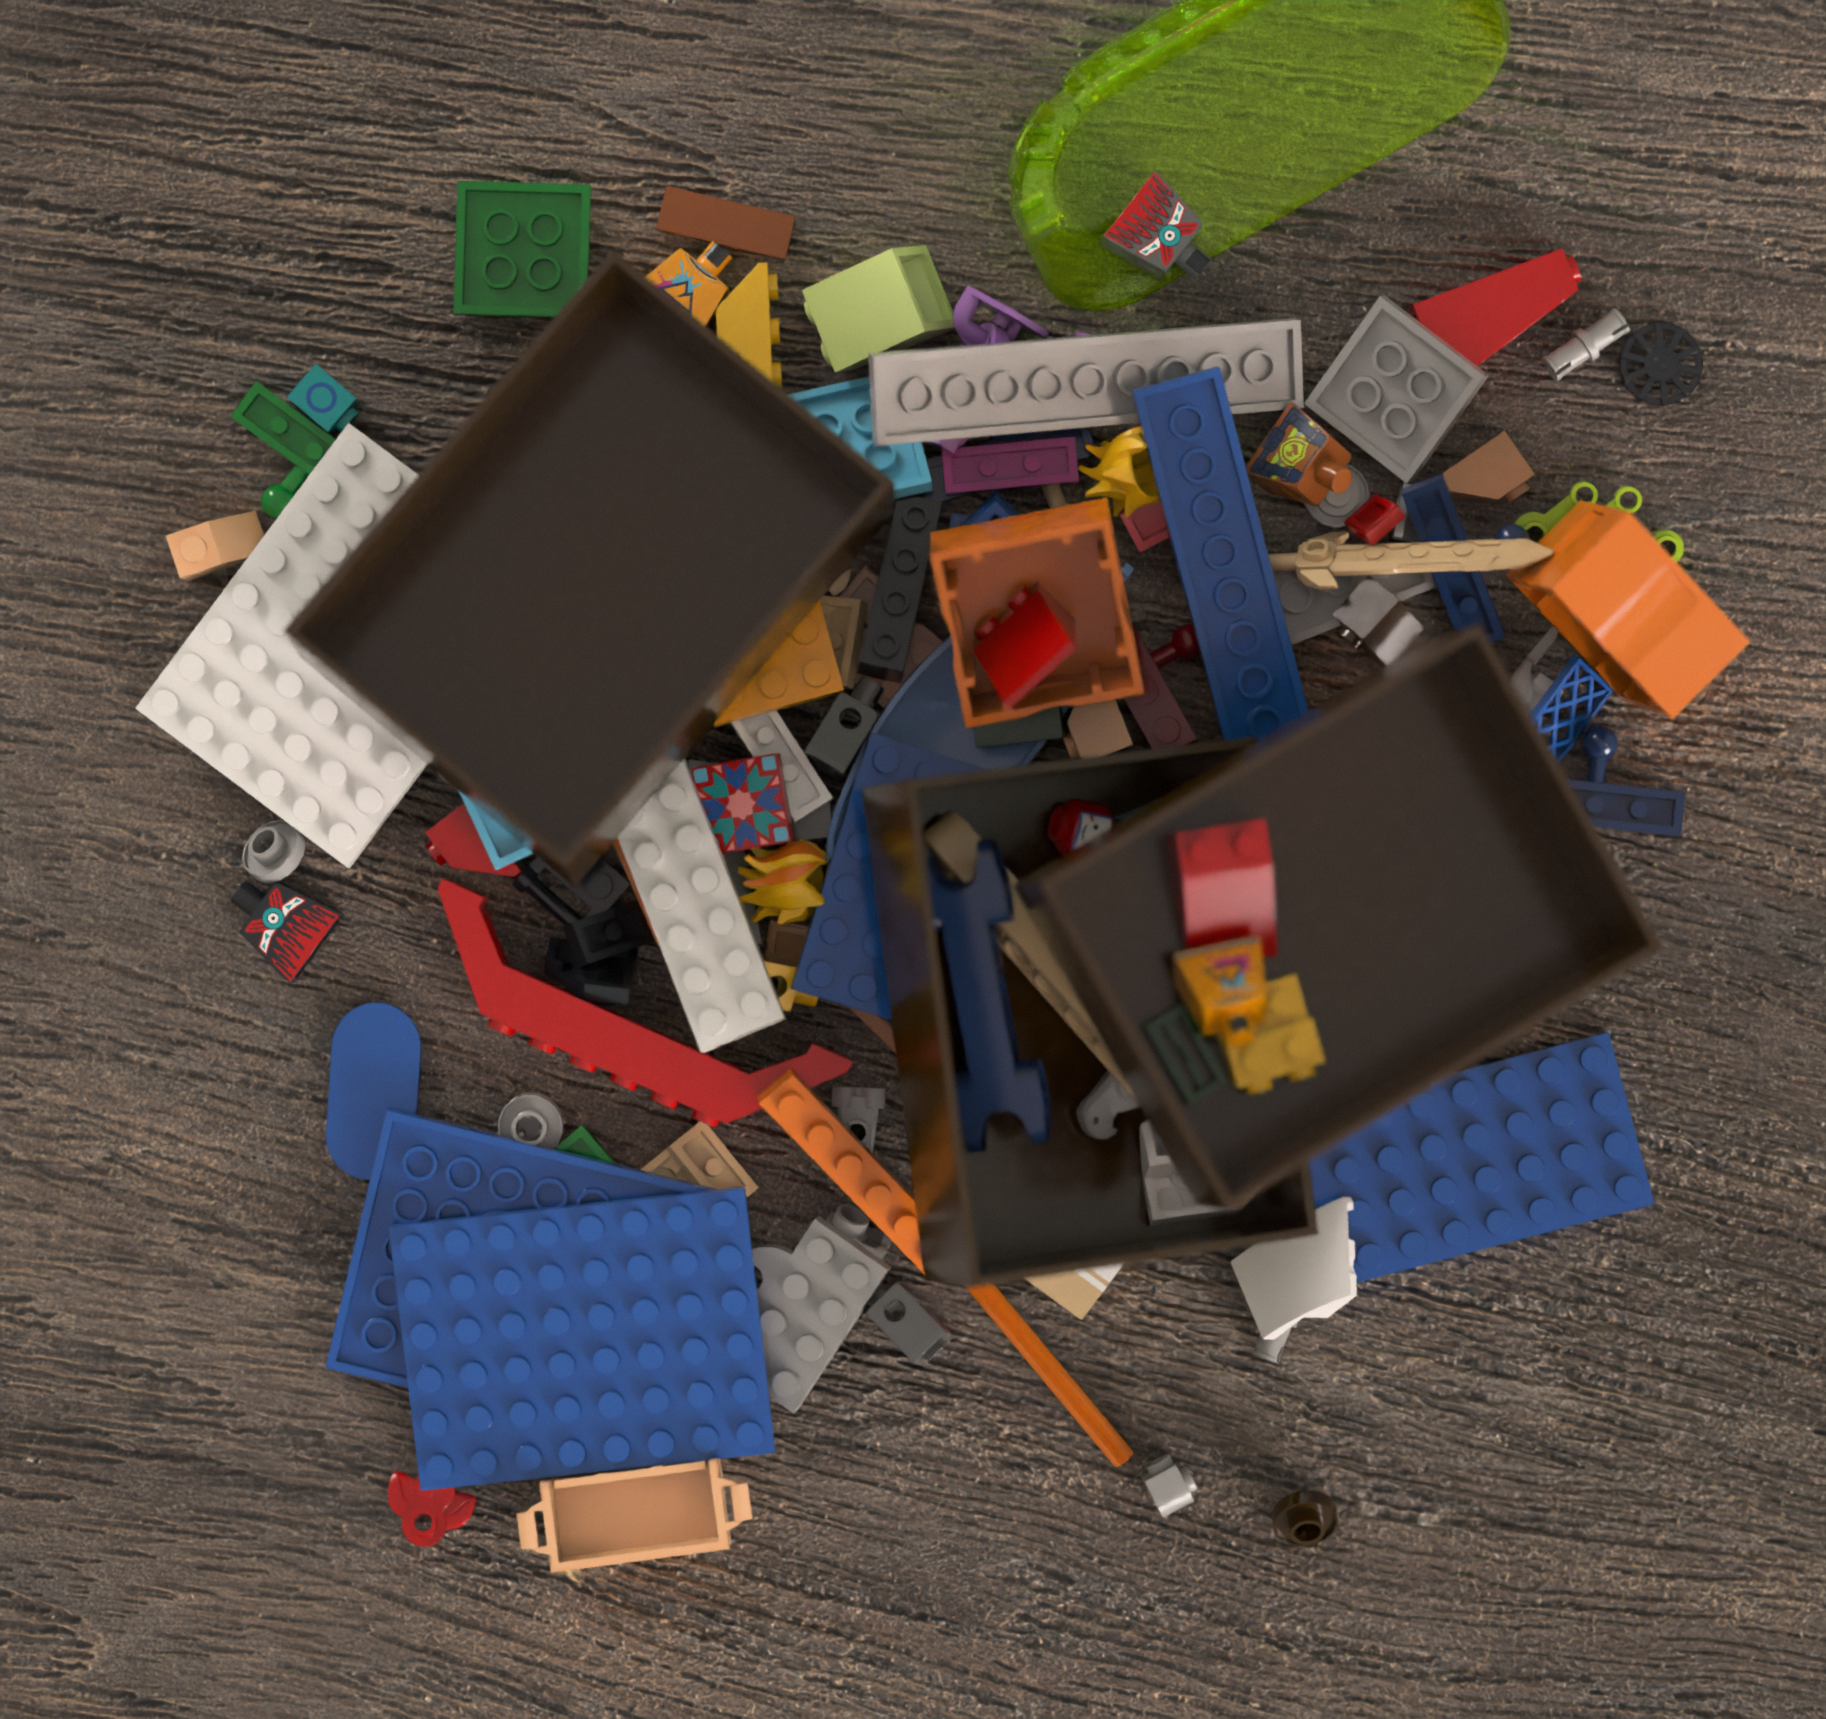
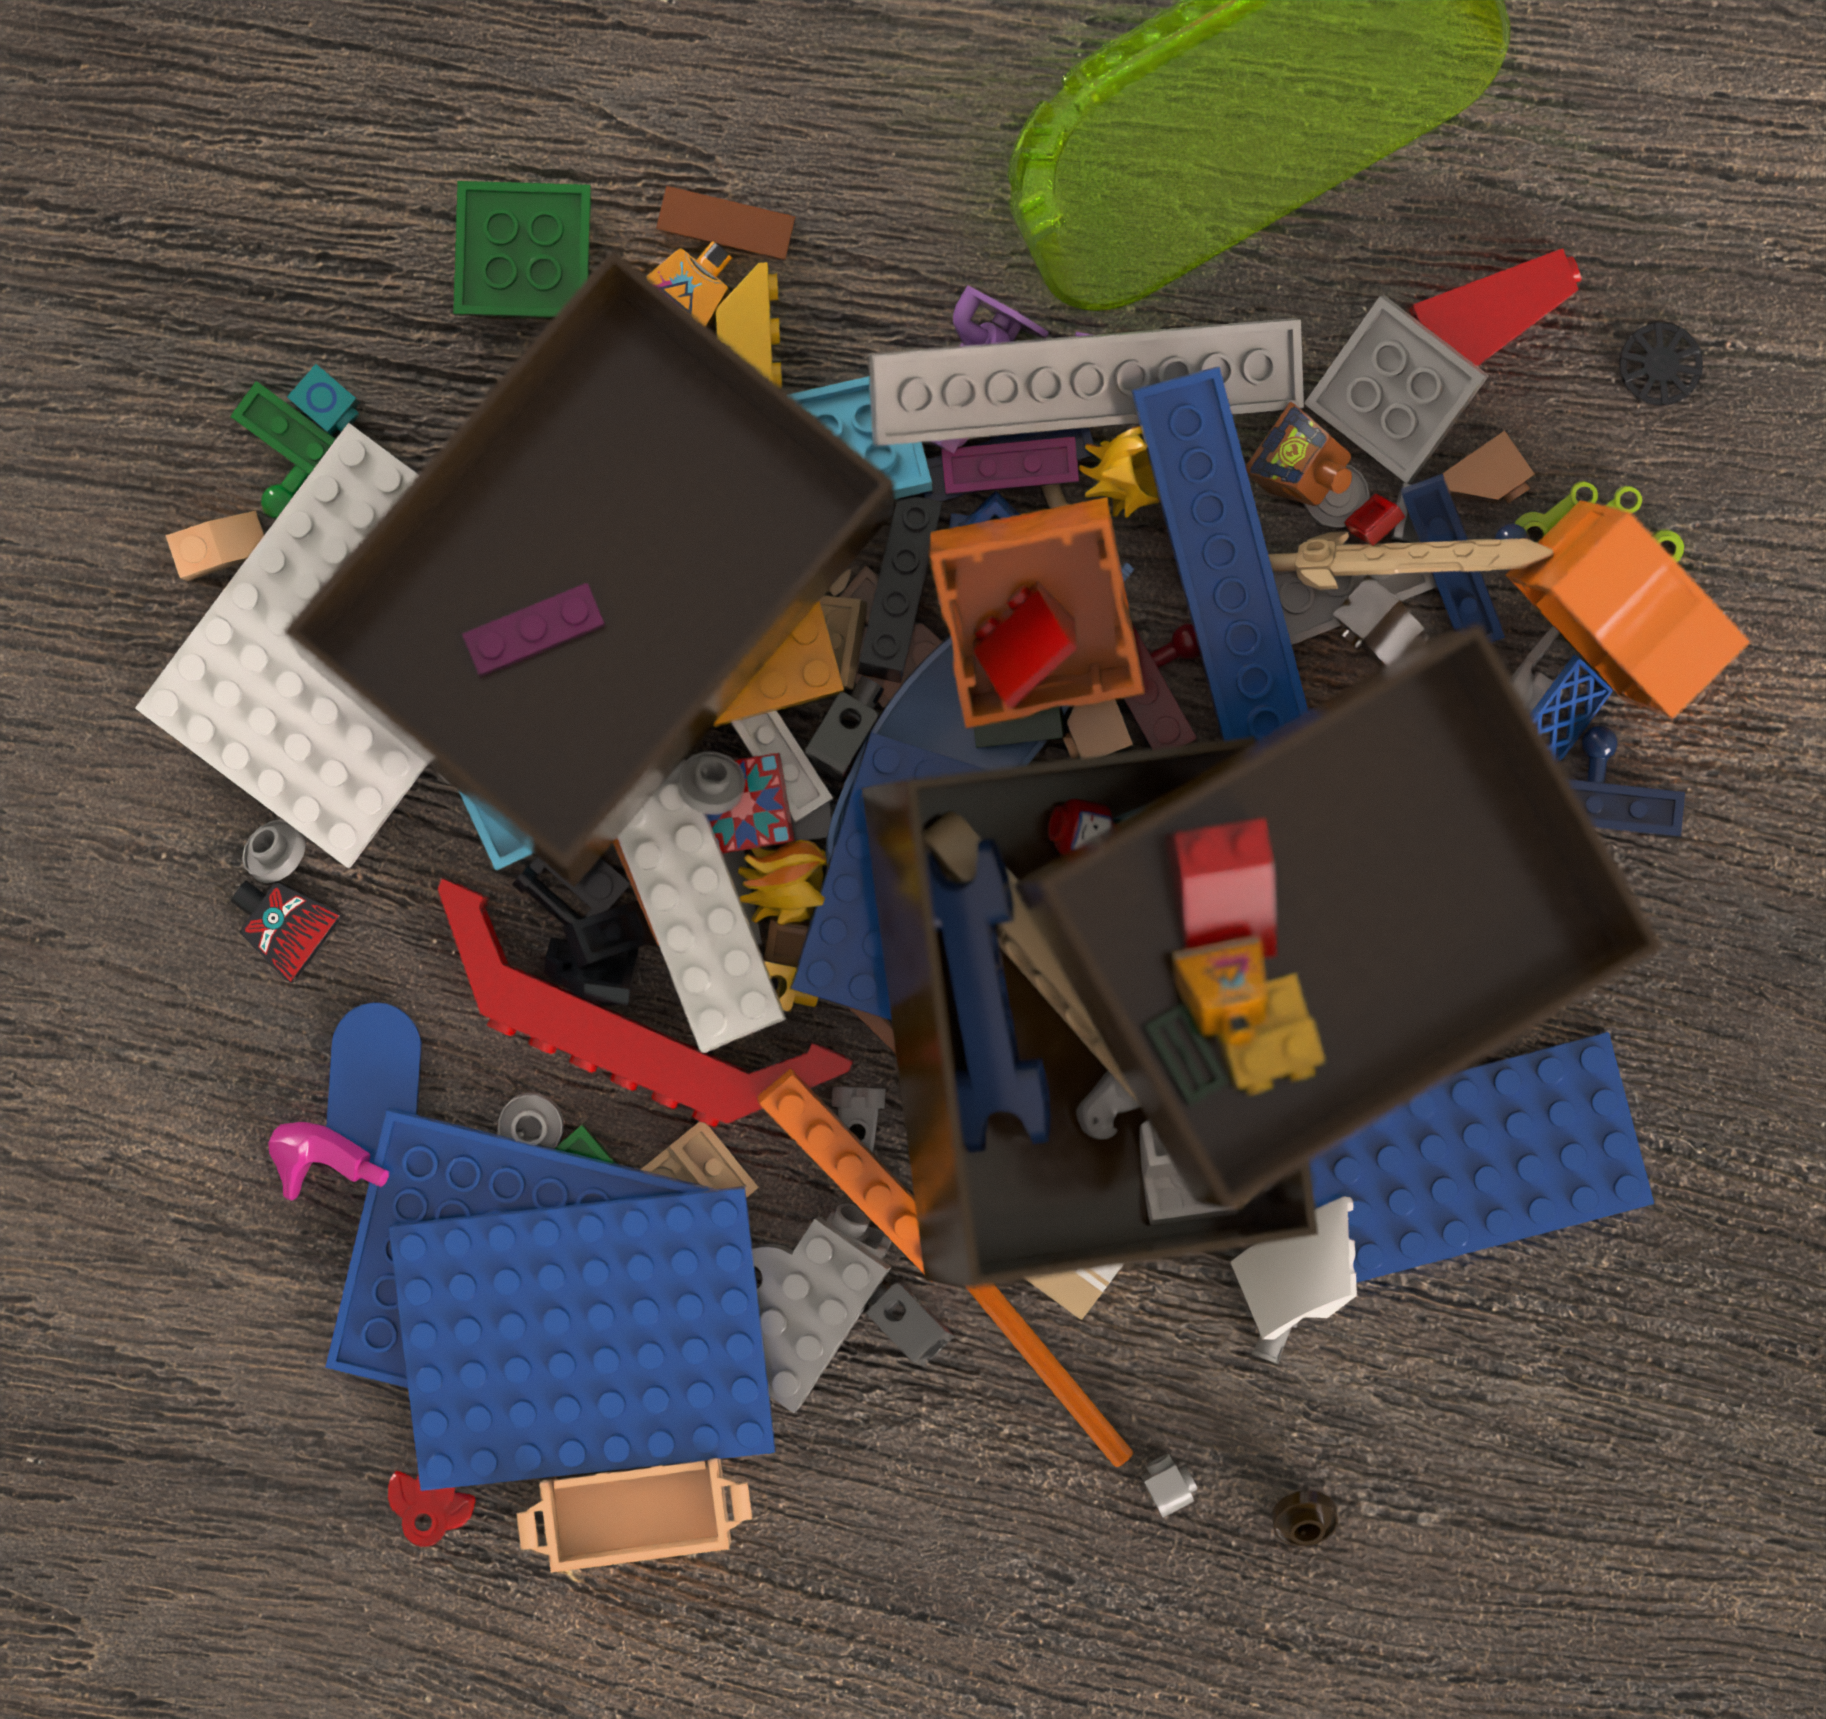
(302, 1143): none -> dark pink animal
(459, 844): red slope -> none
(533, 630): none -> magenta plate
(711, 783): none -> light grey plate
(878, 307): yellowish green slope -> none
(1146, 526): coral plate -> none
(1157, 231): torso -> none
(1585, 344): light grey pin -> none

